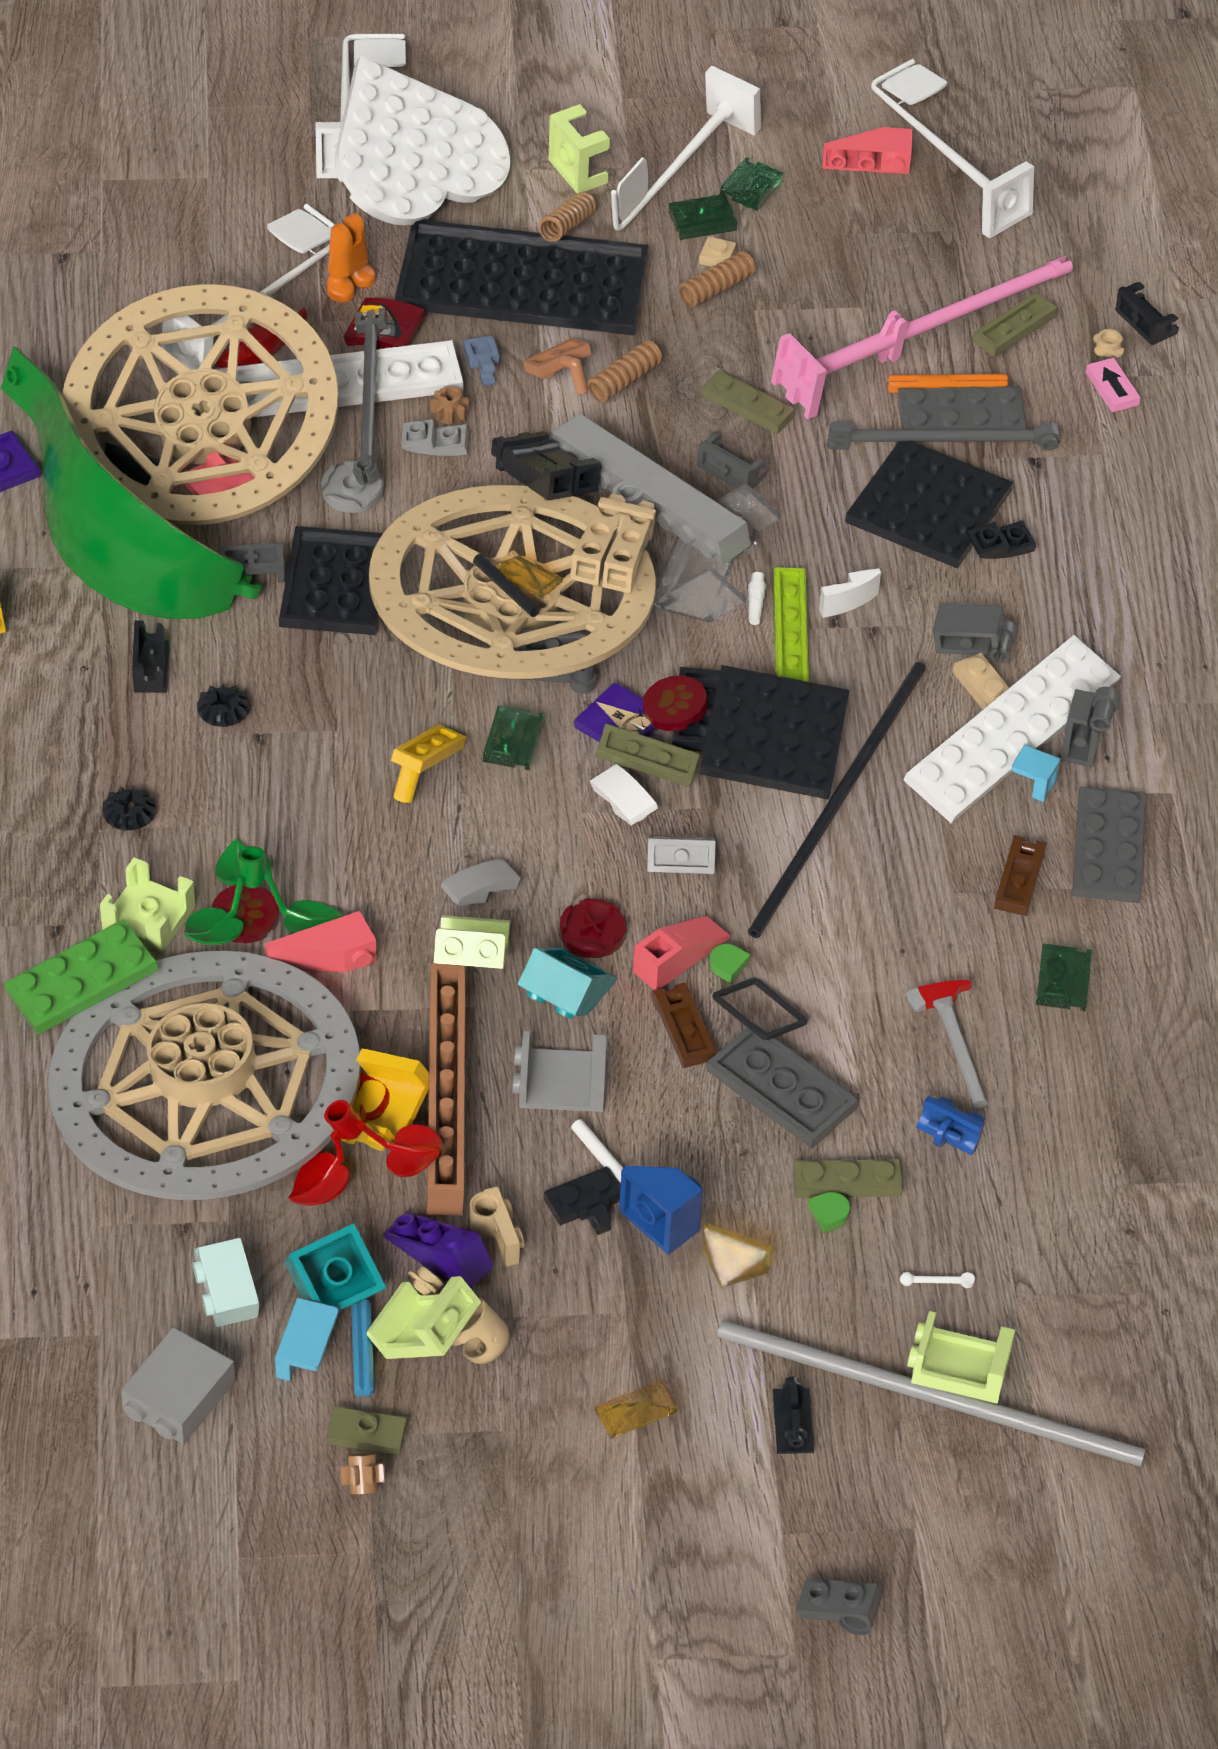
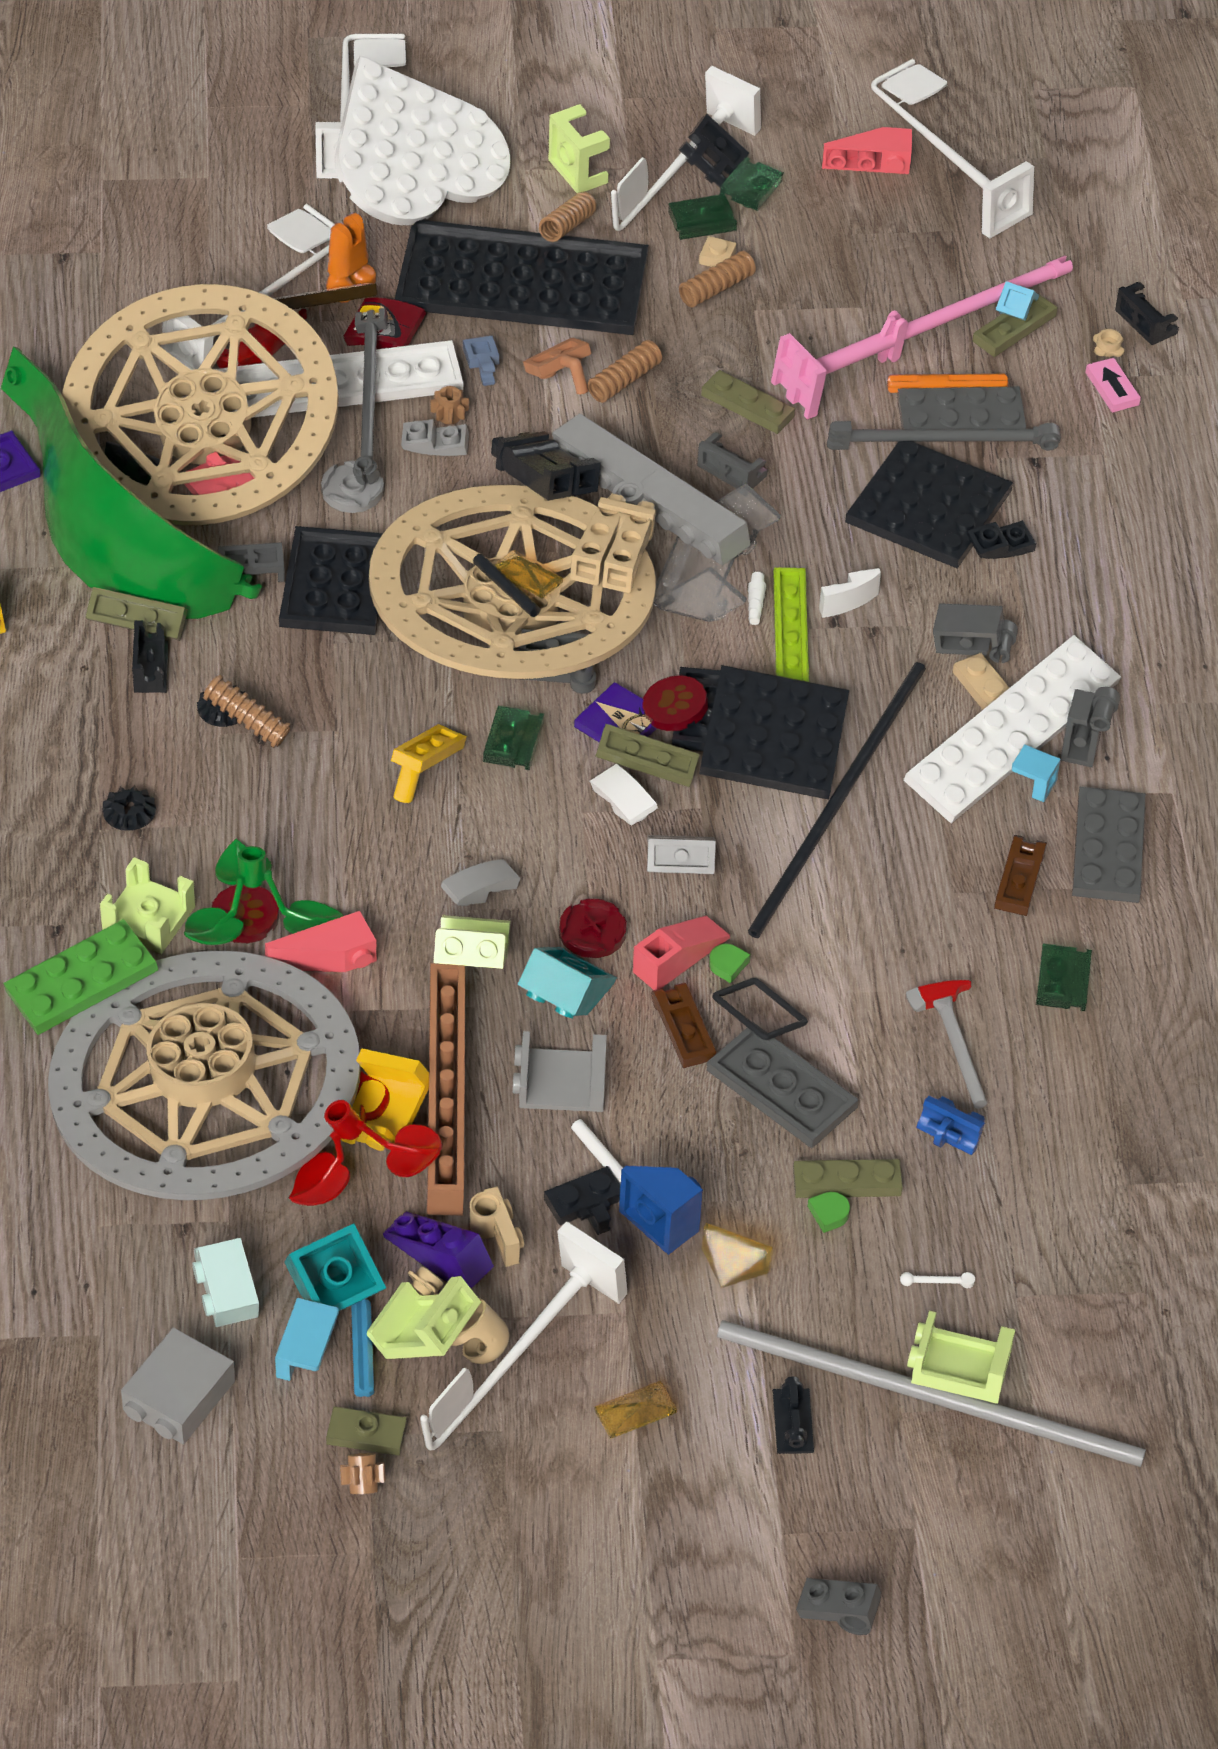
(122, 610): none -> olive plate
(246, 711): none -> medium nougat piece
(329, 296): none -> dark brown tile
(588, 1264): none -> white piece
(718, 145): none -> black plate
(1016, 300): none -> medium azure panel

